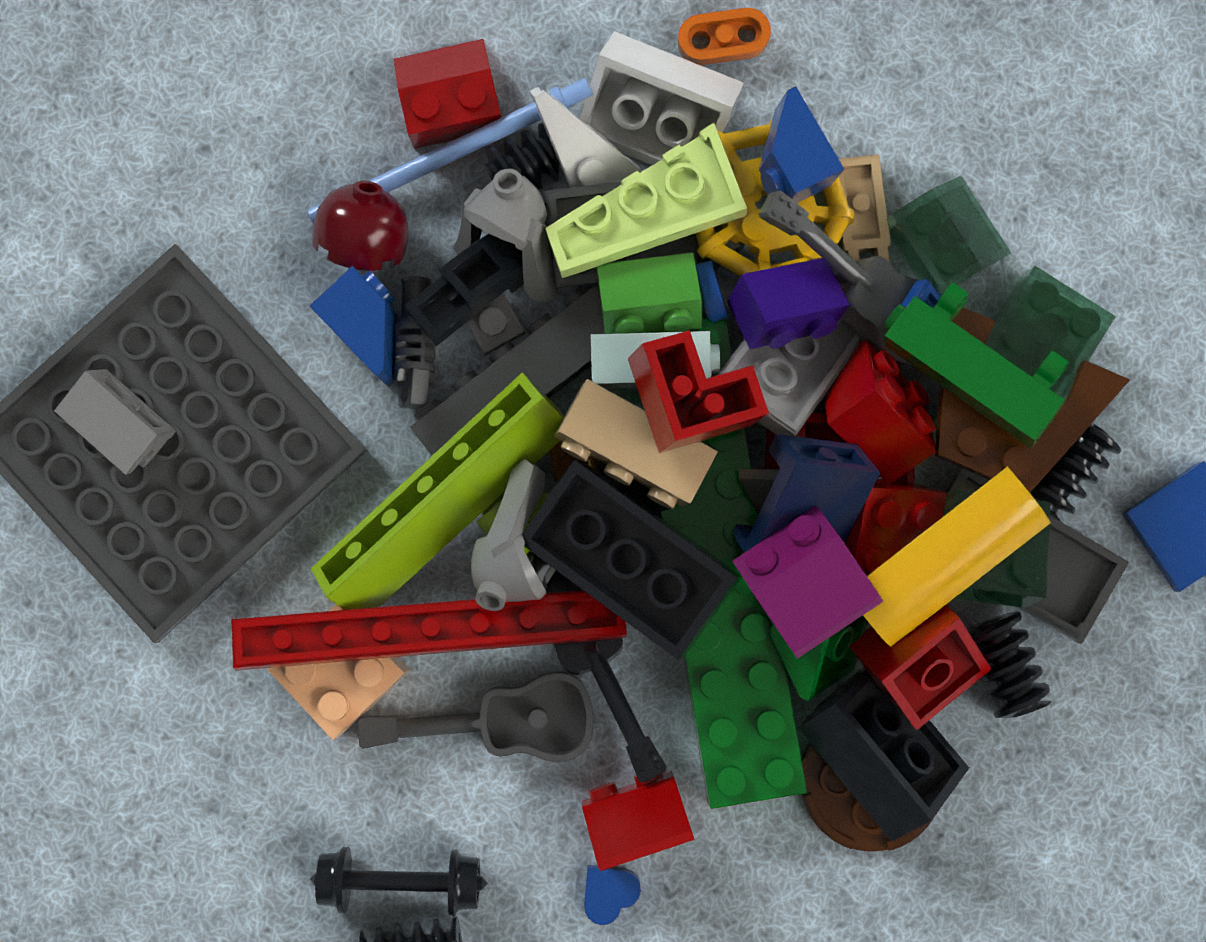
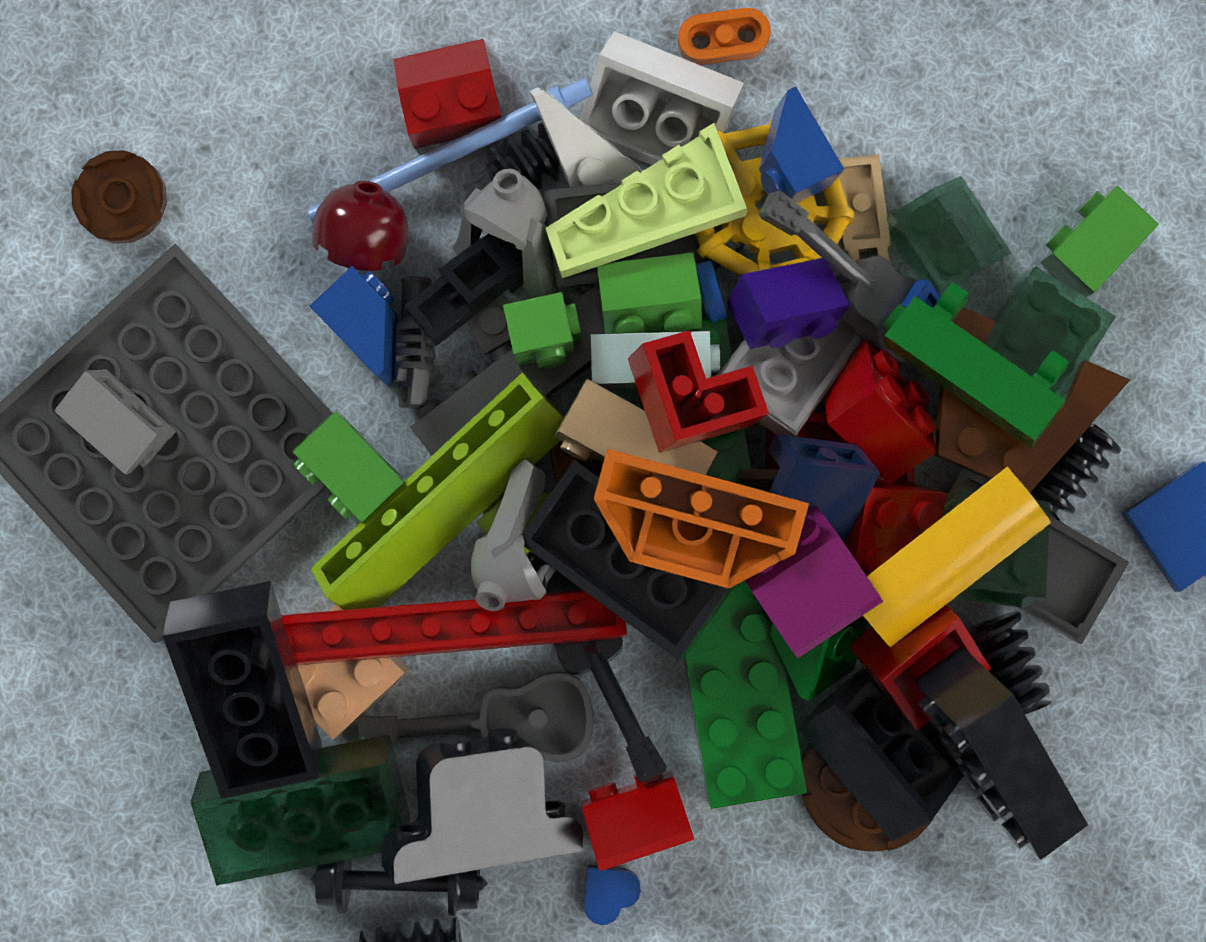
(131, 208): none -> reddish brown tile
(243, 689): none -> black brick
(306, 821): none -> clear green brick
(347, 467): none -> bright green brick
(479, 810): none -> brick
(542, 330): none -> bright green brick
(695, 520): none -> orange wedge
(999, 753): none -> black brick
(1099, 241): none -> bright green brick

